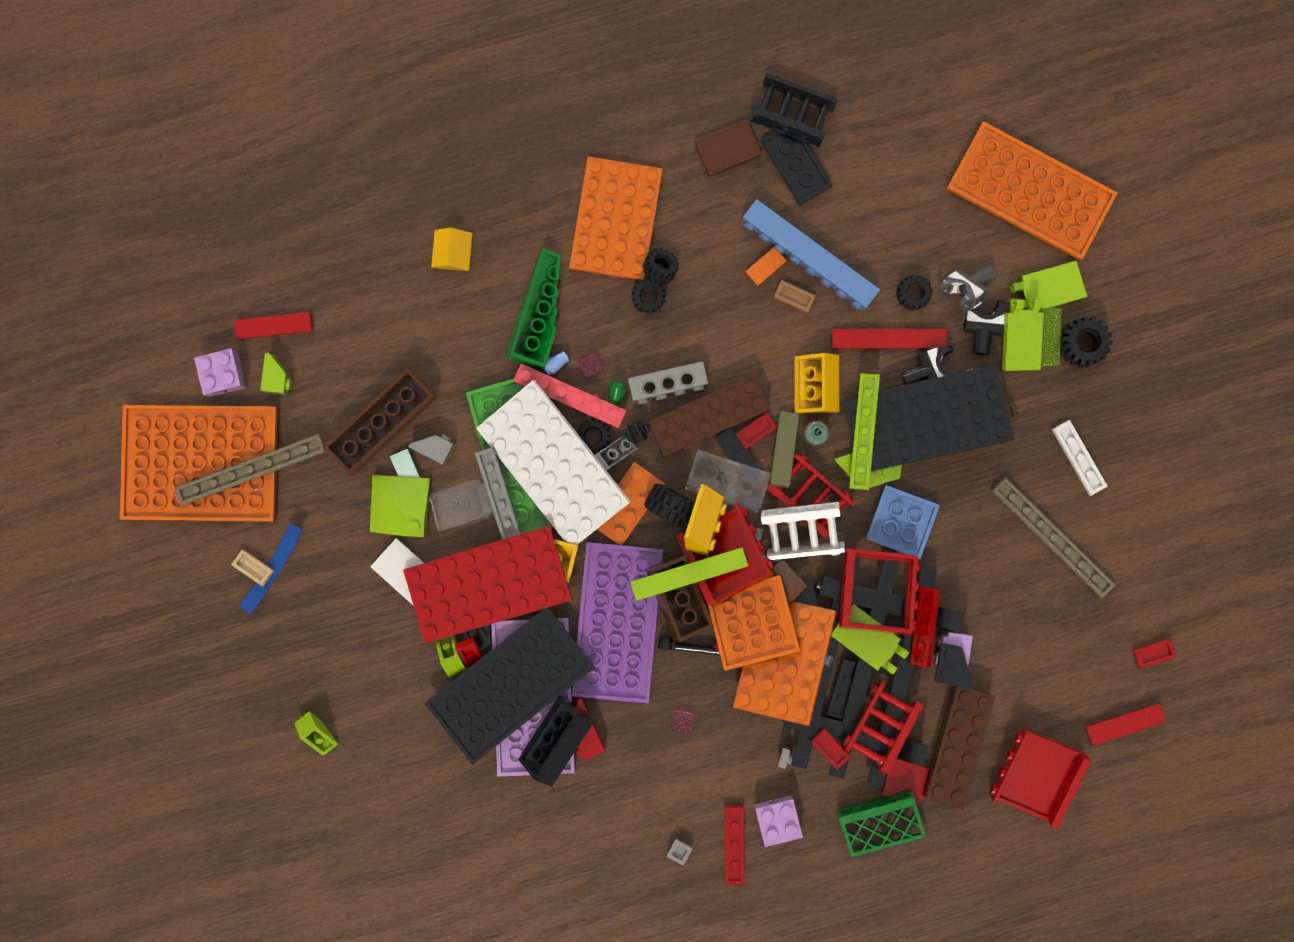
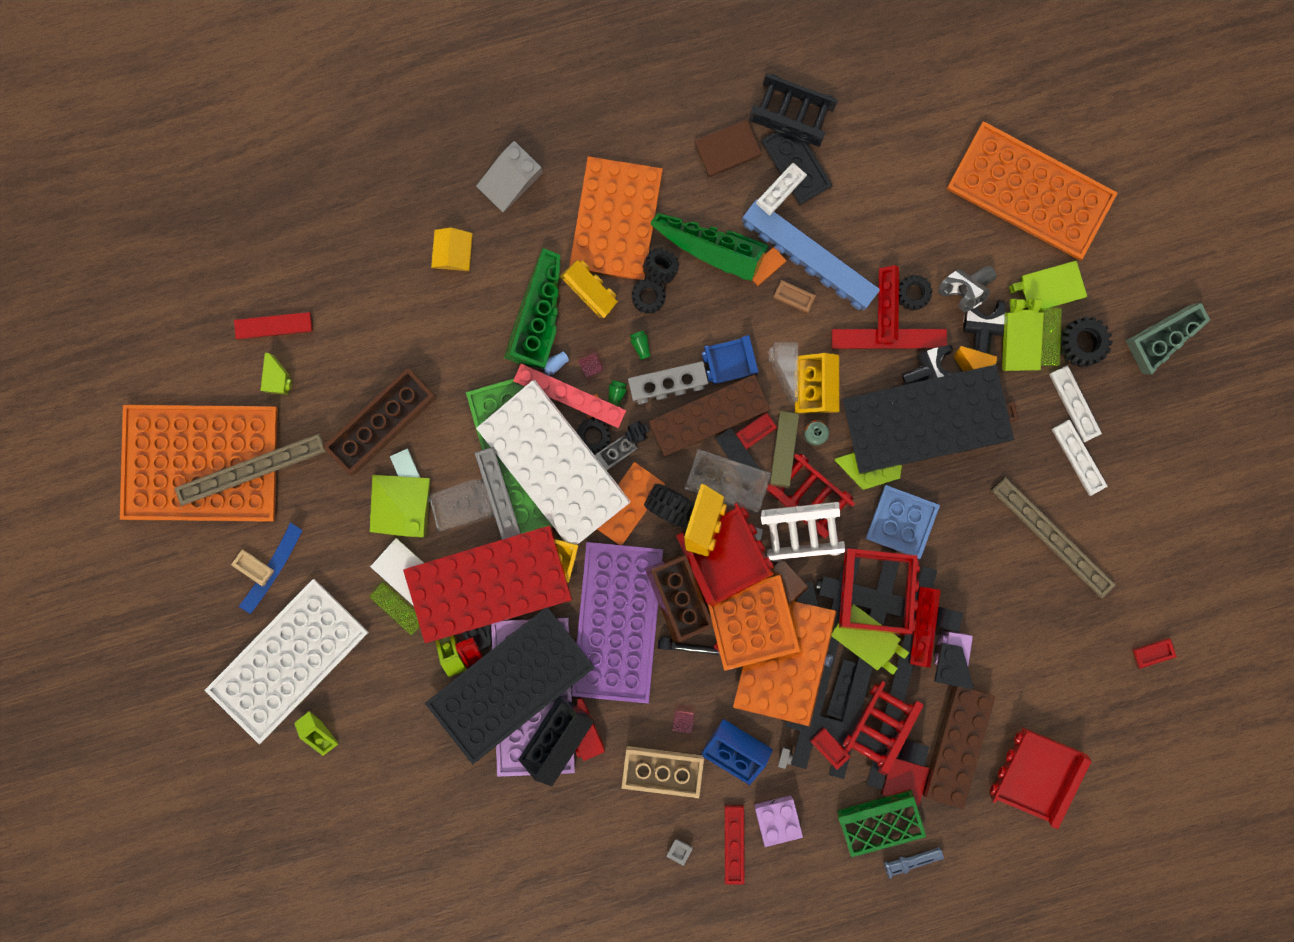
(220, 372): lavender brick -> none
(286, 661): none -> white plate
(395, 608): none -> clear neon green tile
(435, 448): light grey slope -> none
(509, 177): none -> light grey slope
(589, 288): none -> yellow slope
(640, 343): none -> green cone
(662, 772): none -> tan brick
(689, 574): lime tile -> none
(725, 251): none -> green wedge
(730, 360): none -> blue panel
(737, 752): none -> blue slope
(781, 189): none -> white tile
(785, 366): none -> clear slope
(864, 431): lime tile -> none
(888, 304): none -> red plate
(904, 864): none -> sand blue pin
(971, 359): none -> light orange slope
(1075, 404): none -> white tile
(1125, 724): red tile -> none
(1161, 340): none -> sand green wedge

